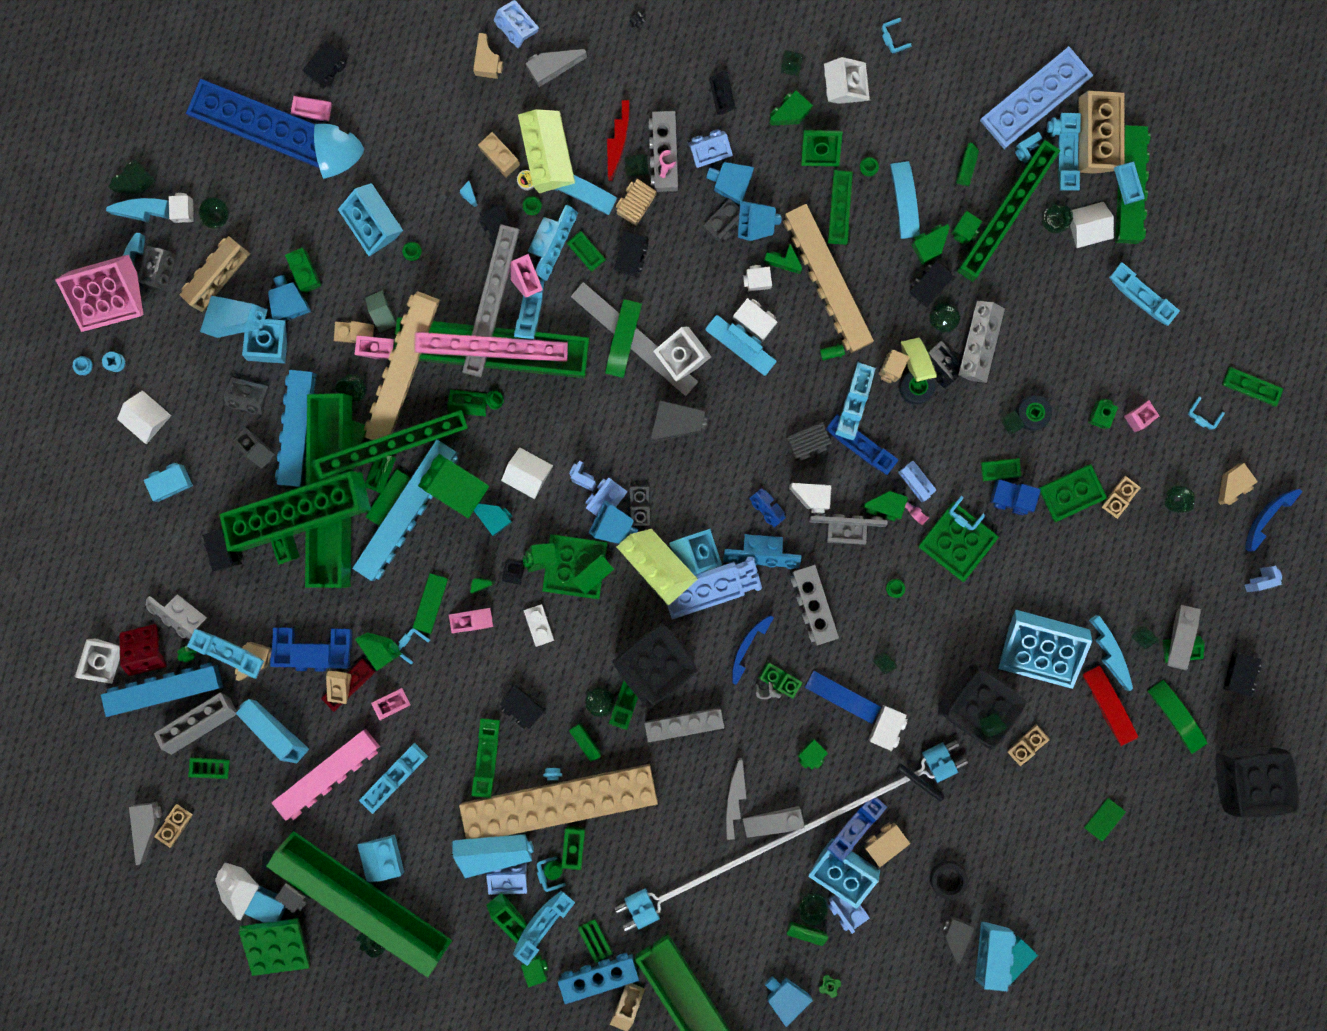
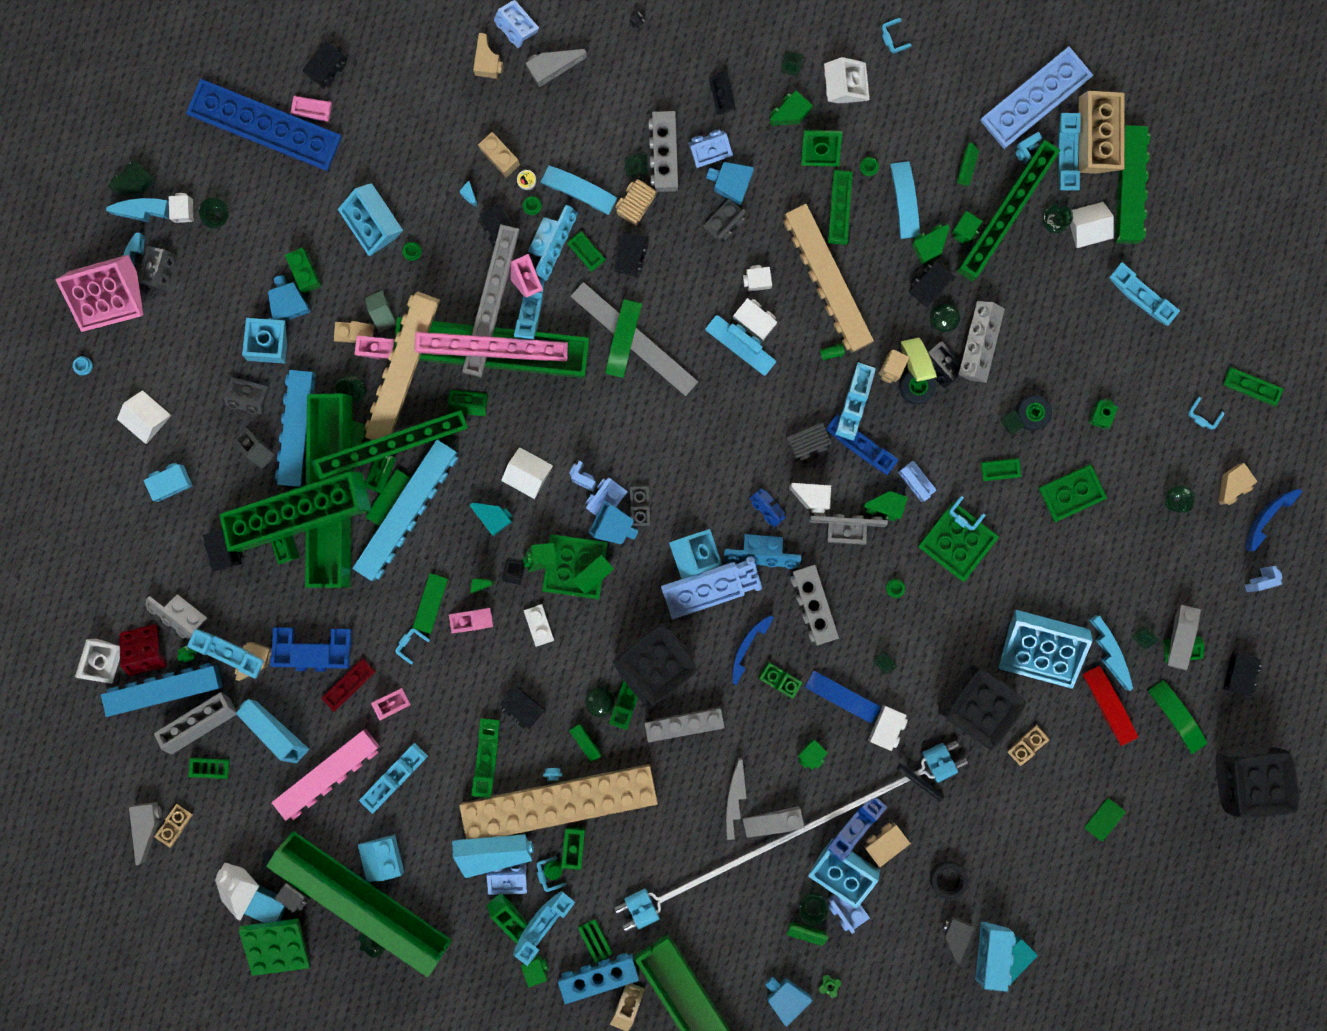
(117, 360): medium azure wheel -> none
(214, 274): tan slope -> none
(231, 317): medium azure slope -> none
(335, 149): medium azure brick -> none
(338, 686): tan slope -> none
(378, 649): green slope -> none
(453, 485): green slope -> none
(494, 400): green plate -> none
(546, 149): yellowish green slope -> none
(616, 146): red slope -> none
(657, 564): yellowish green slope -> none
(665, 167): bright pink piece -> none
(677, 421): dark grey slope -> none
(682, 353): white slope -> none
(756, 220): dark azure torso -> none
(766, 694): light grey piece -> none
(788, 263): green slope -> none
(916, 513): bright pink piece -> none
(992, 725): clear green slope -> none
(1016, 497): blue brick -> none
(1054, 127): medium azure plate -> none
(1120, 497): tan slope -> none
(1129, 183): medium azure tile -> none
(1142, 416): bright pink slope -> none

